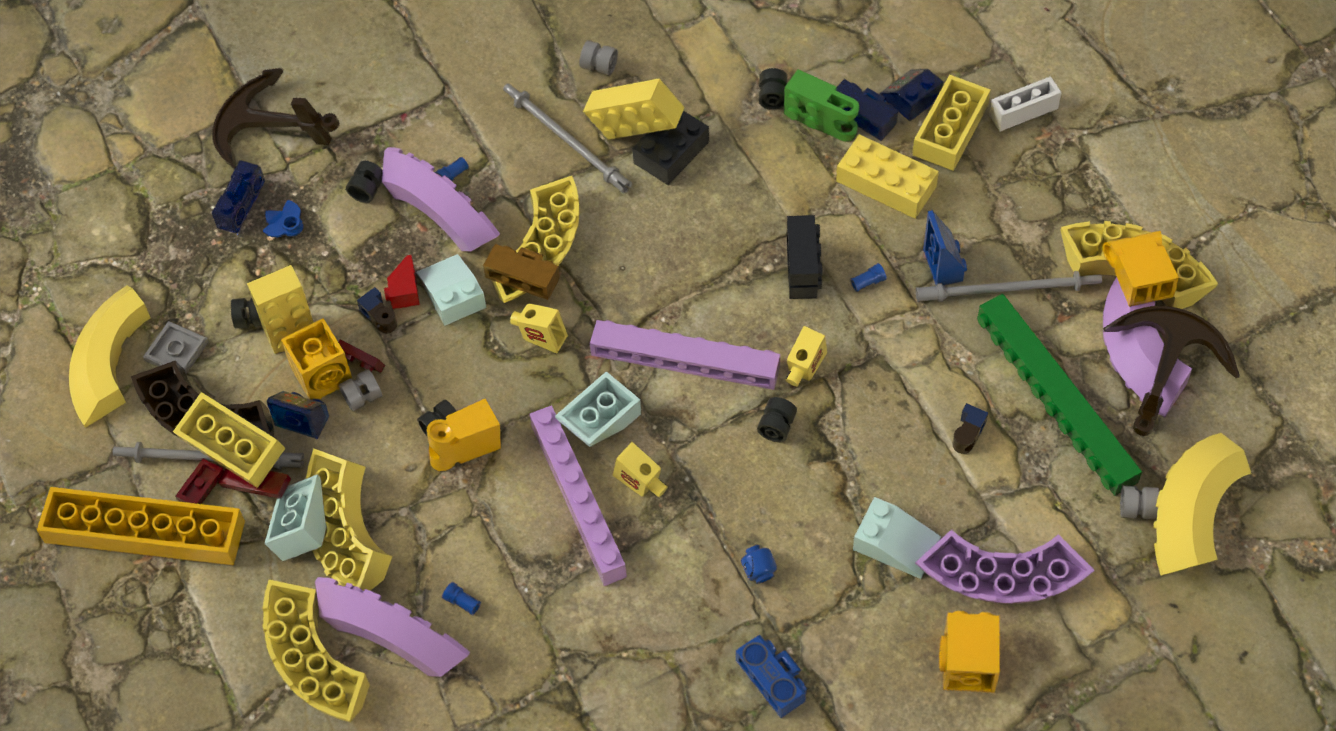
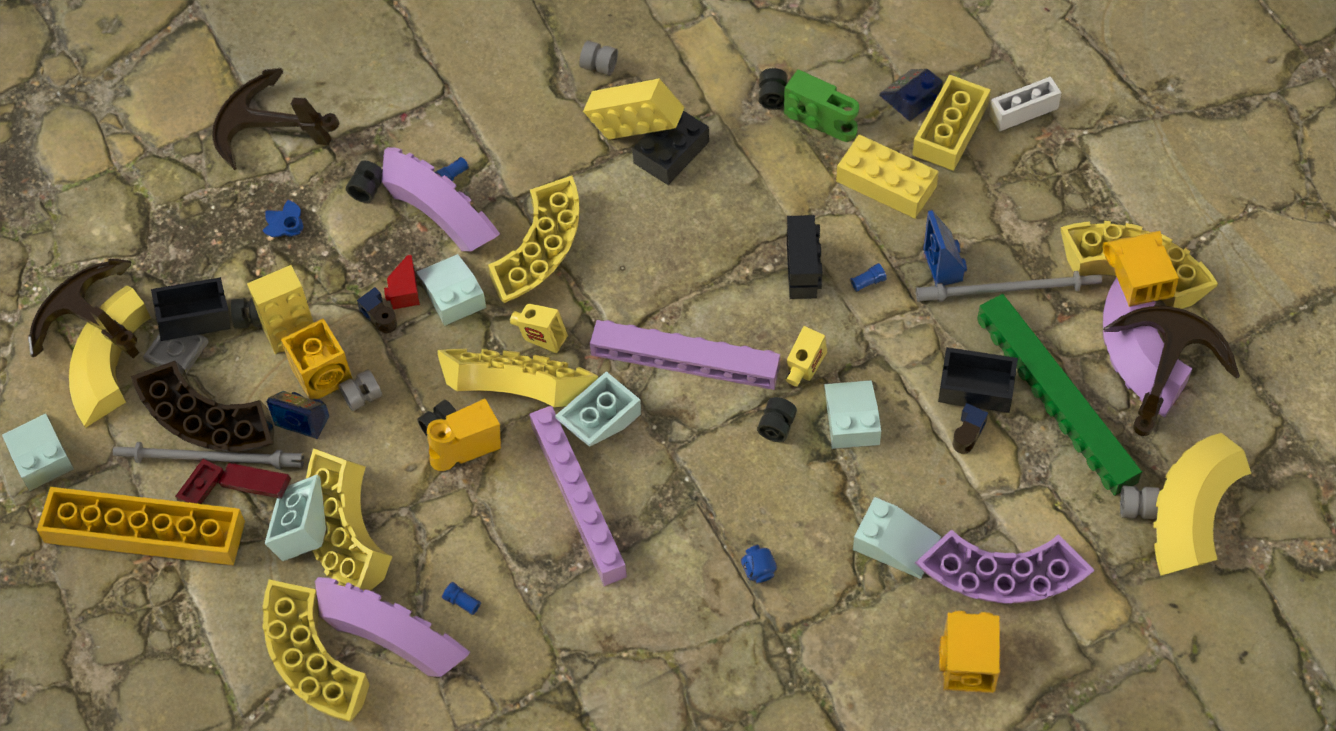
(37, 452): none -> light aqua slope
(69, 299): none -> dark brown piece
(190, 309): none -> black piece
(229, 440): light yellow brick -> none
(238, 197): clear blue piece -> none
(367, 361): dark red plate -> none
(514, 374): none -> light yellow brick
(522, 270): pearl gold piece -> none
(610, 174): light grey bar -> none
(638, 471): light yellow torso -> none
(764, 670): blue piece -> none
(852, 414): none -> light aqua slope
(874, 114): clear blue piece -> none
(978, 379): none -> black piece

